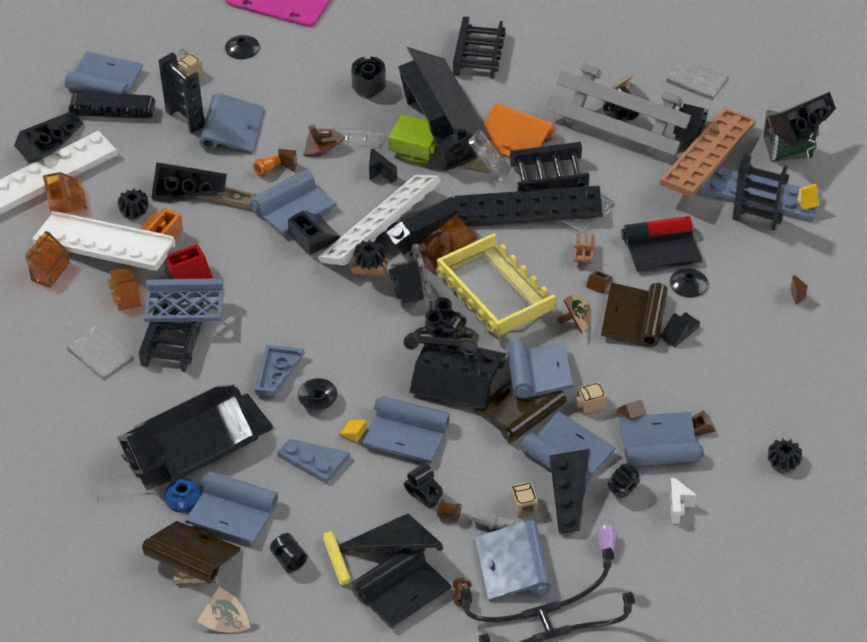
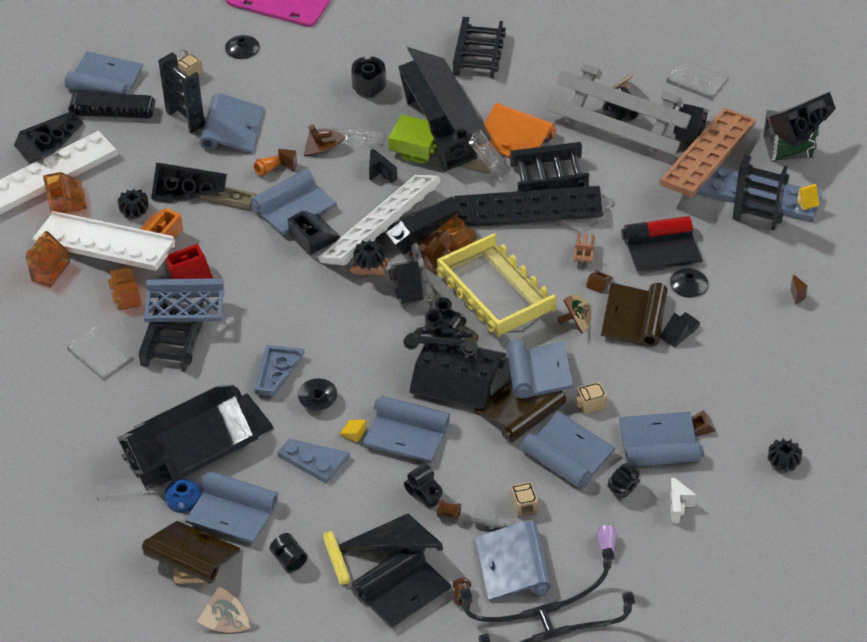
(569, 481): black wing -> none
(632, 409): slope -> none

